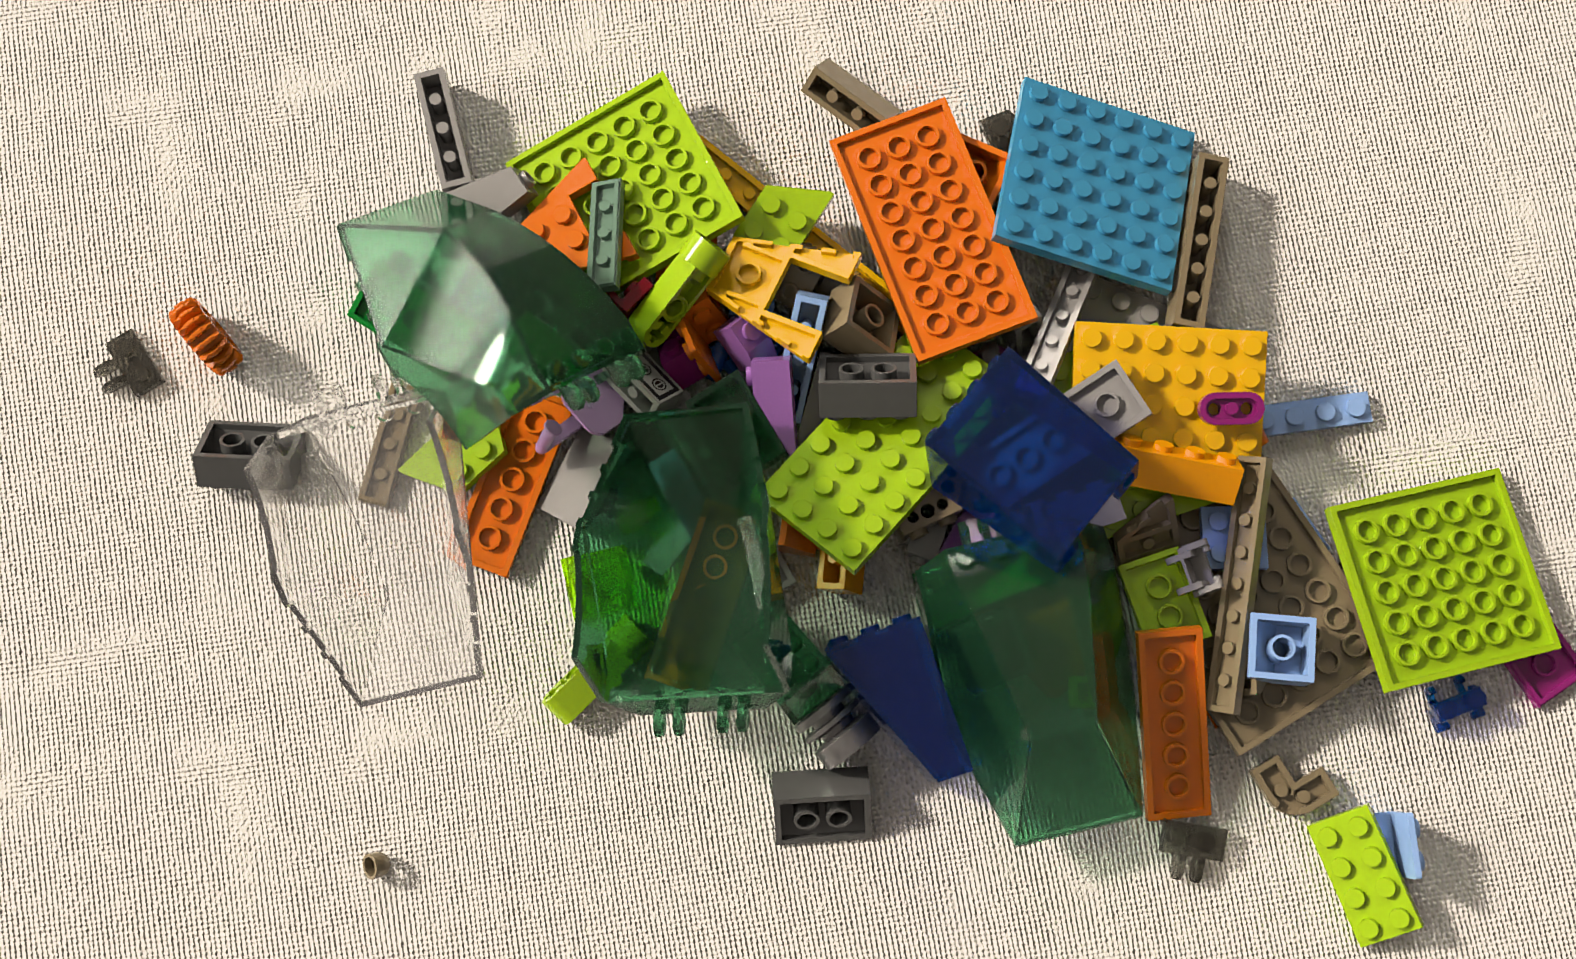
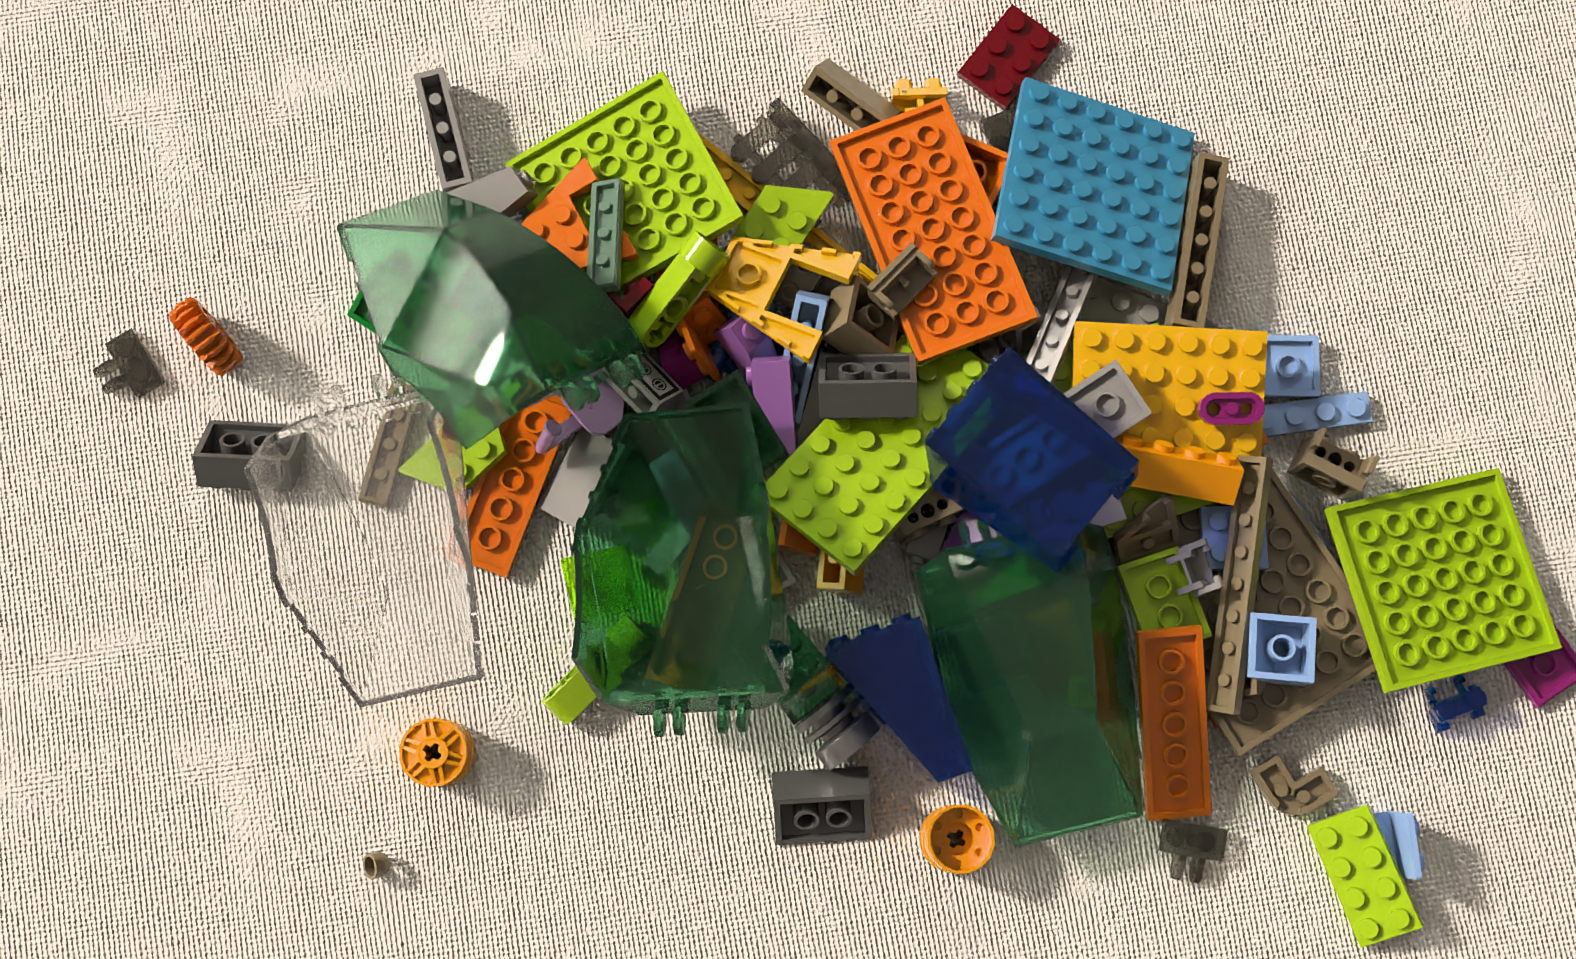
(455, 747): none -> light orange wheel
(799, 141): none -> clear smoke fence
(902, 281): none -> dark tan hinge
(909, 98): none -> yellow hips
(973, 831): none -> light orange wheel
(1007, 56): none -> dark red plate
(1292, 366): none -> light blue plate
(1341, 477): none -> dark tan piece

